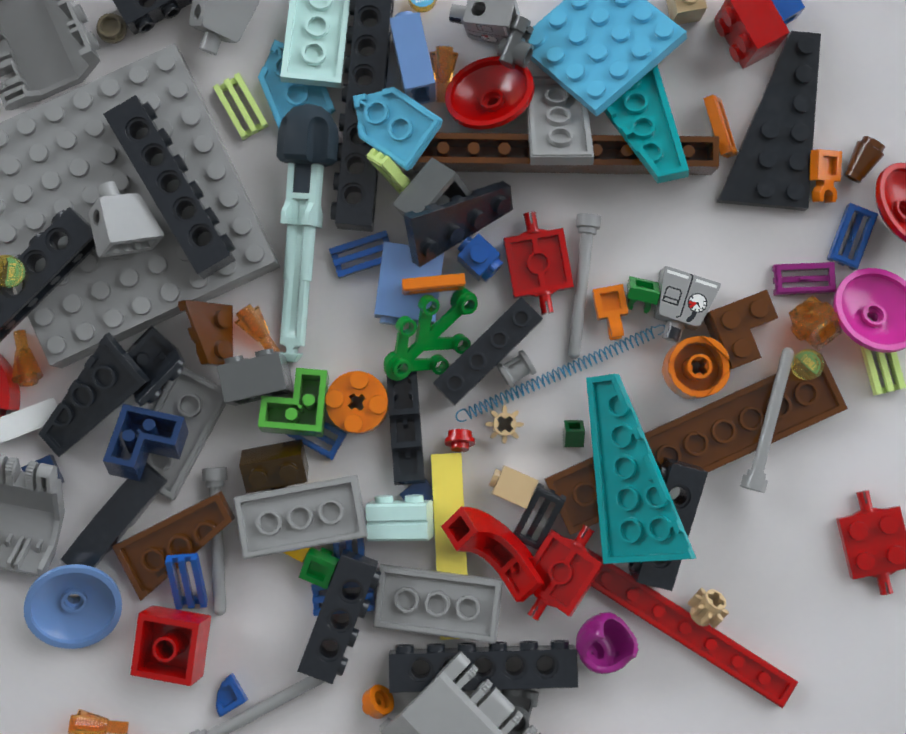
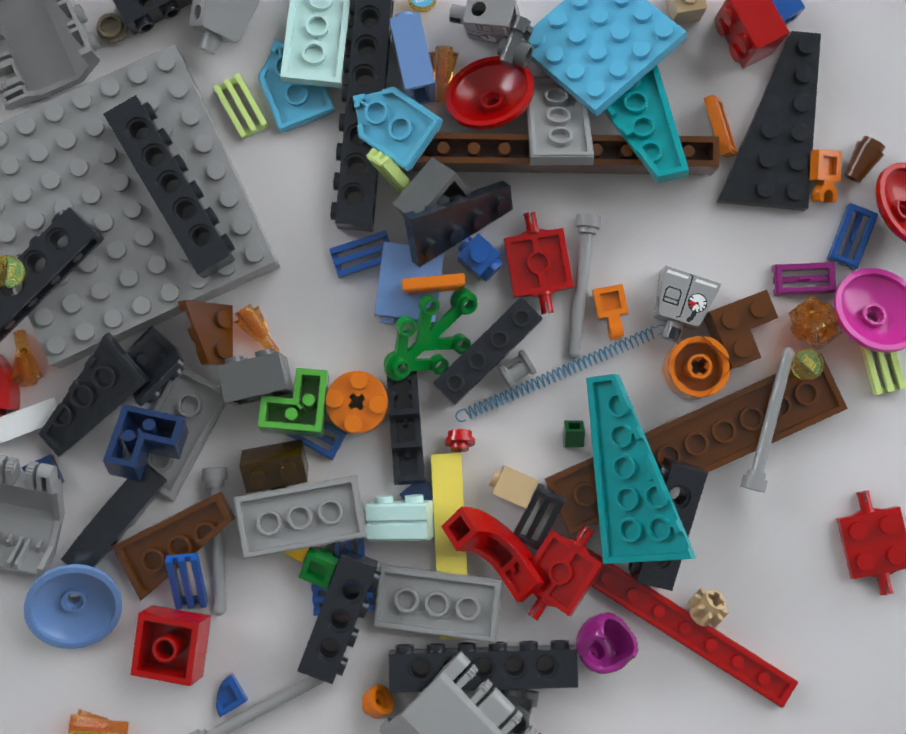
(122, 223): light grey torso -> none
(307, 144): piece -> none
(504, 433): tan gear -> none
(644, 291): green tile -> none

